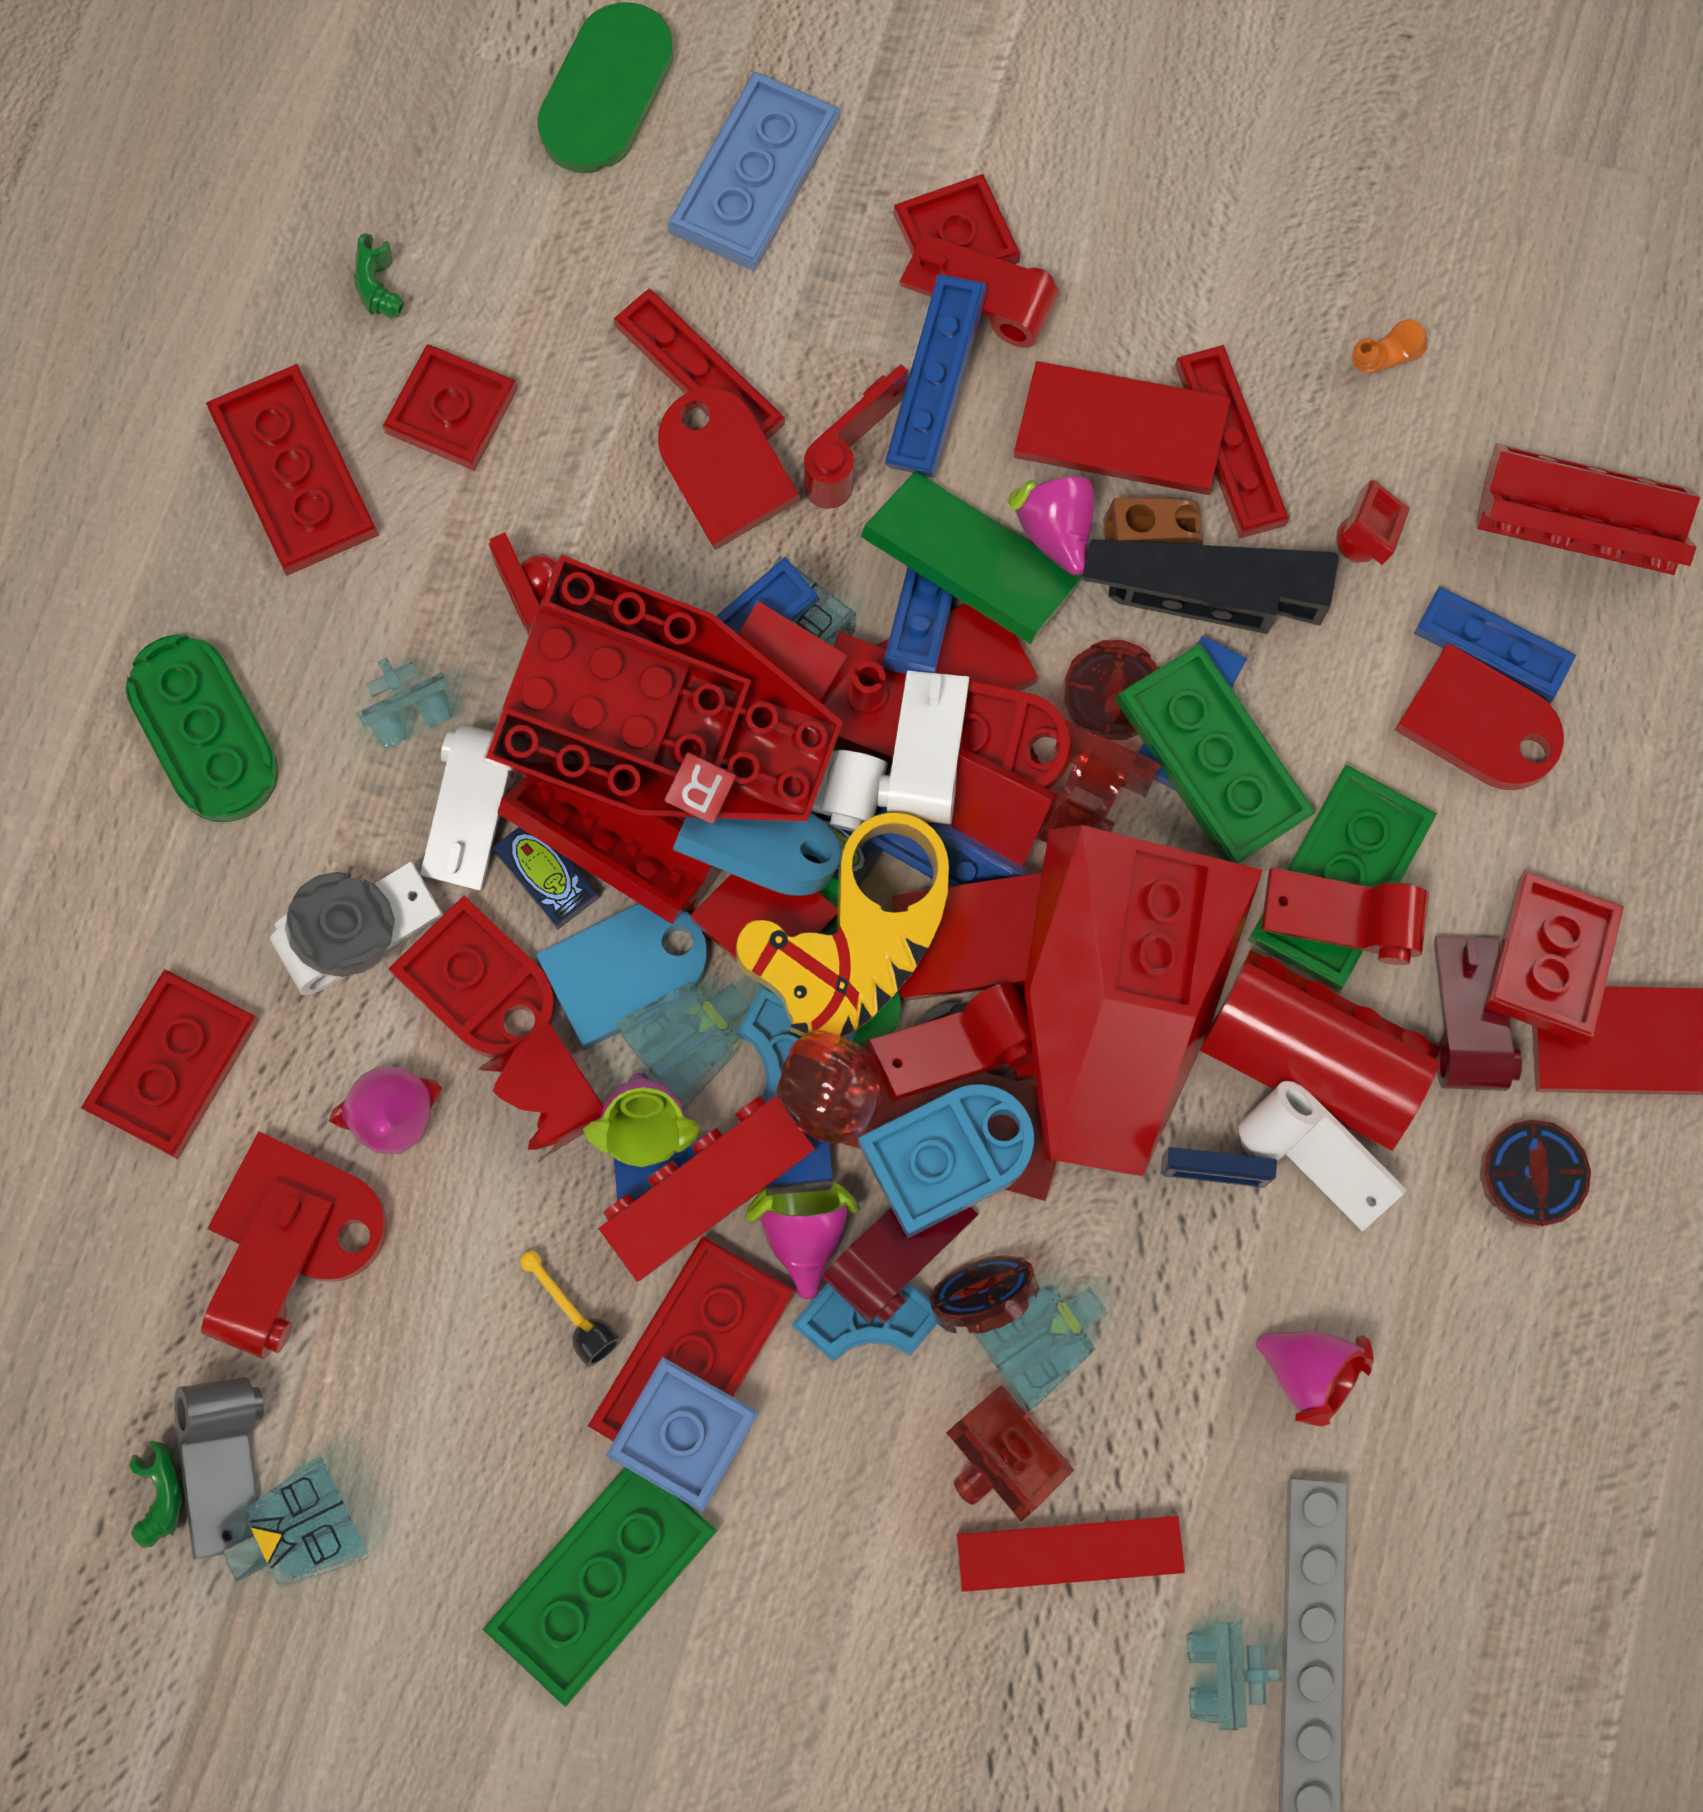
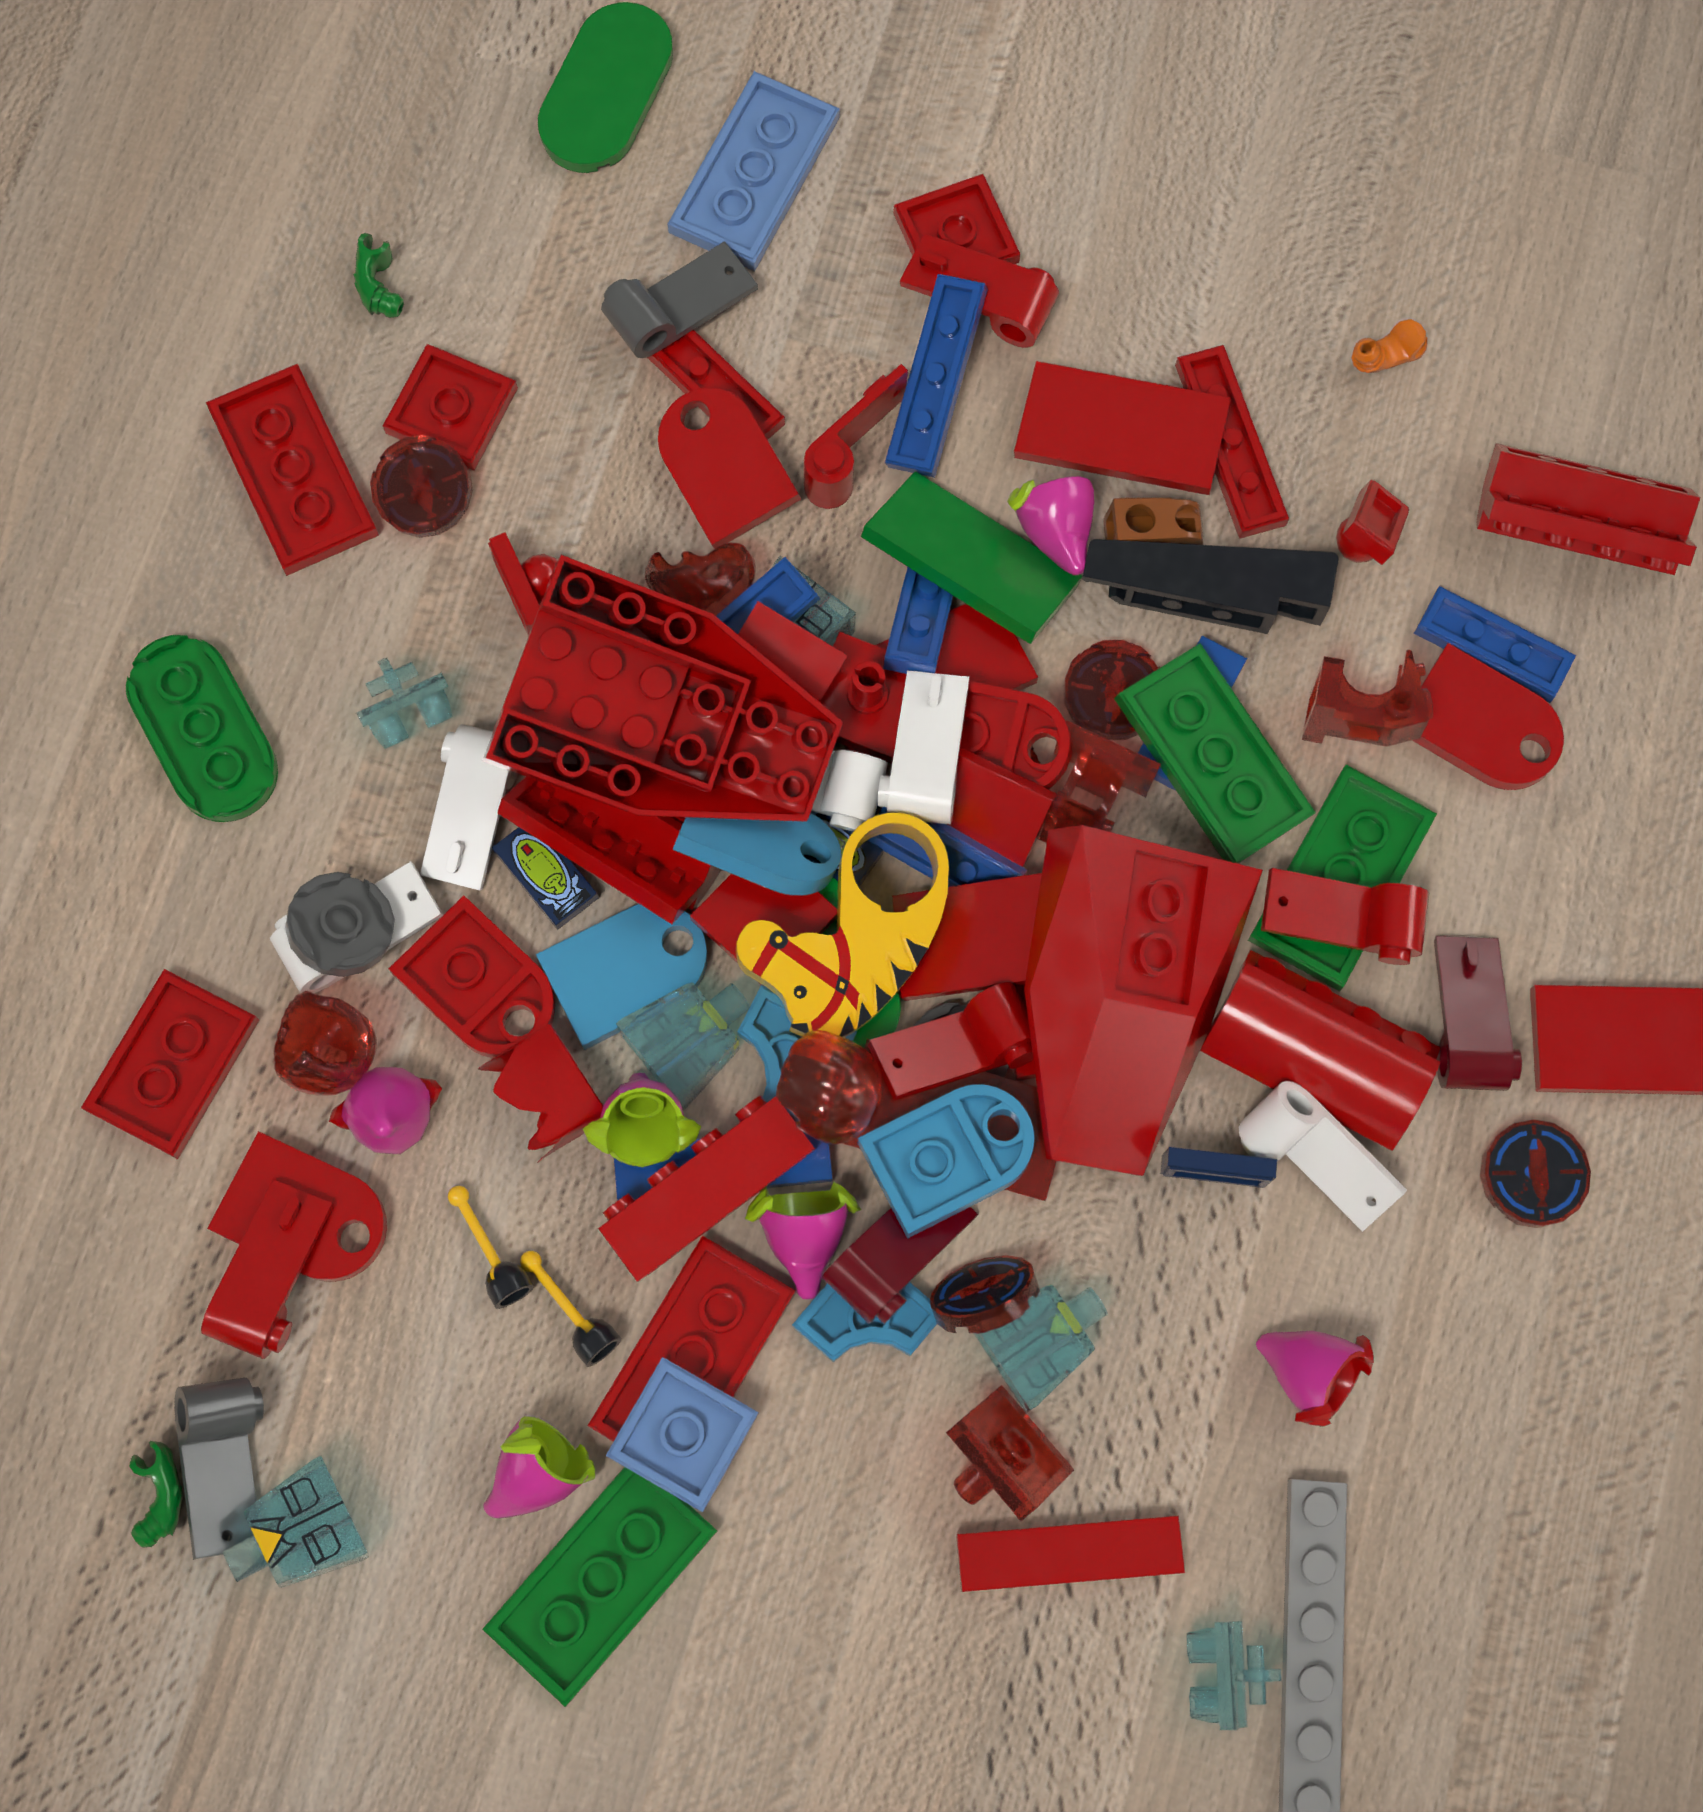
(323, 1045): none -> clear red piece
(421, 486): none -> clear red tile
(505, 1280): none -> hinge
(536, 1470): none -> hat
(677, 303): none -> dark grey door
(700, 787): tile -> none
(705, 580): none -> clear red piece
(1376, 719): none -> clear red tile
(1555, 958): red tile -> none

